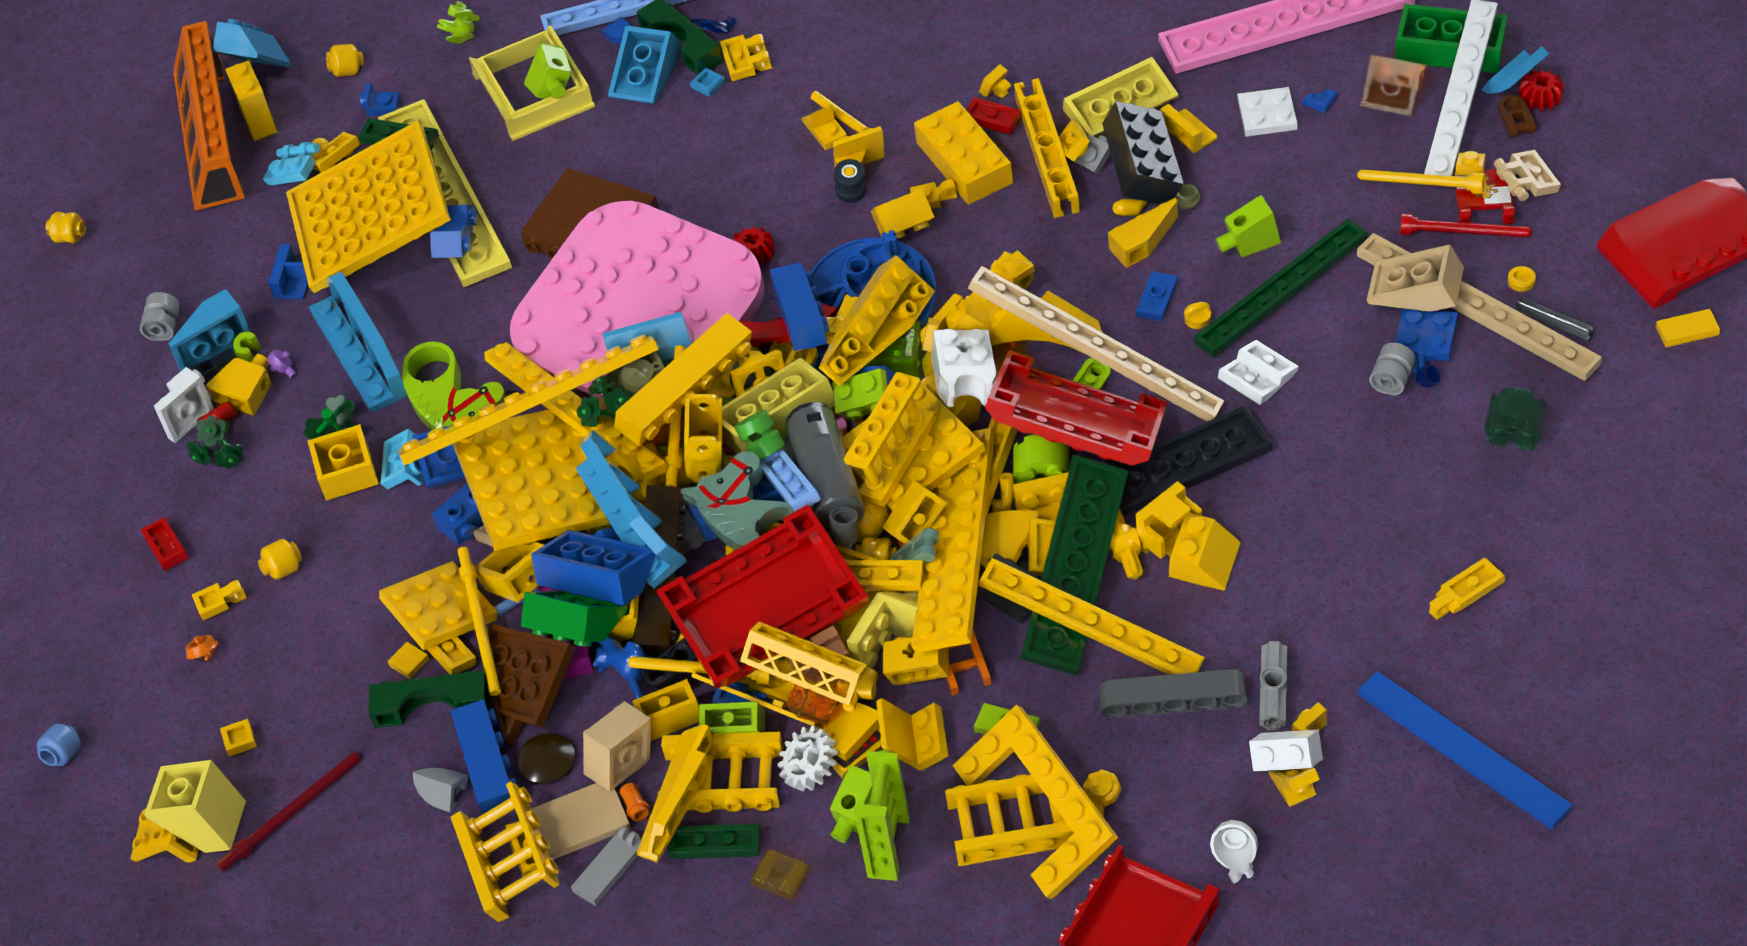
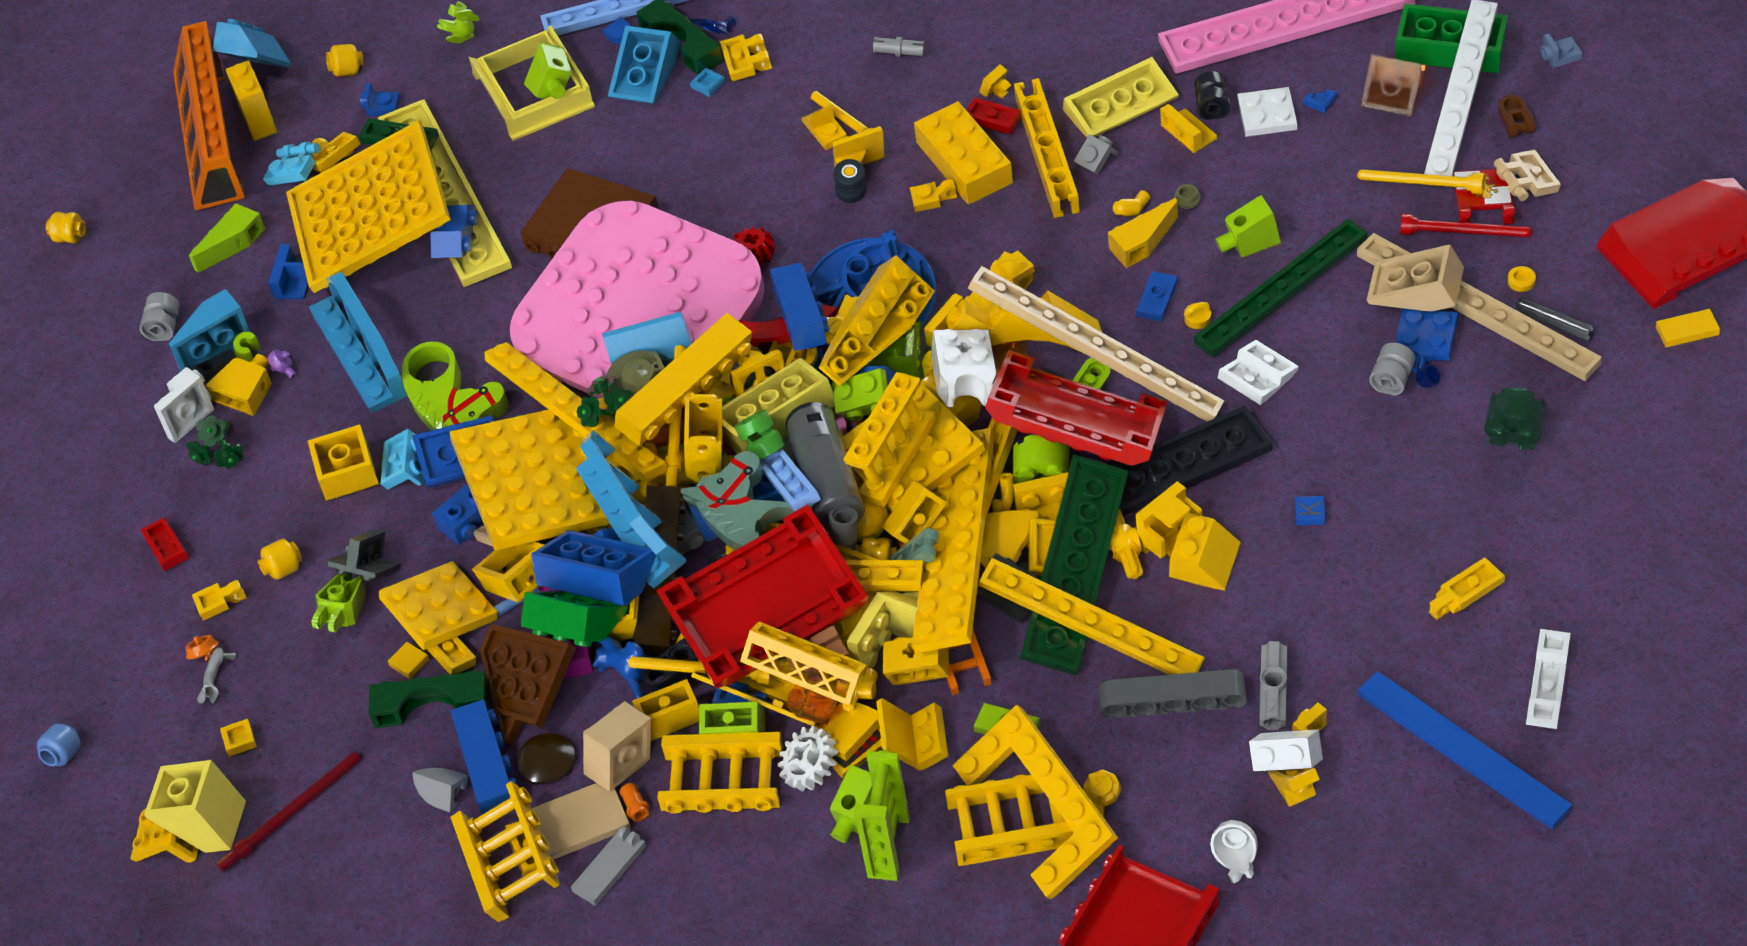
(209, 689): none -> light grey piece
(223, 411): red arm -> none
(229, 236): none -> lime slope
(336, 413): dark green plant -> none
(339, 602): none -> lime hinge
(364, 557): none -> pearl dark grey bracket
(469, 575): yellow bar -> none
(516, 403): yellow plate -> none
(679, 788): yellow wedge -> none
(715, 841): dark green plate -> none
(779, 874): clear yellow piece -> none
(898, 46): none -> light grey pin
(903, 214): yellow brick -> none
(926, 334): yellow tile -> none
(1073, 141): yellow plate -> none
(1142, 153): black brick -> none
(1212, 95): none -> black wheel
(1310, 510): none -> blue tile
(1470, 162): yellow plate -> none
(1514, 71): dark azure slope -> none
(1541, 89): red gear -> none
(1548, 679): none -> white slope
(1560, 51): none -> sand blue bracket

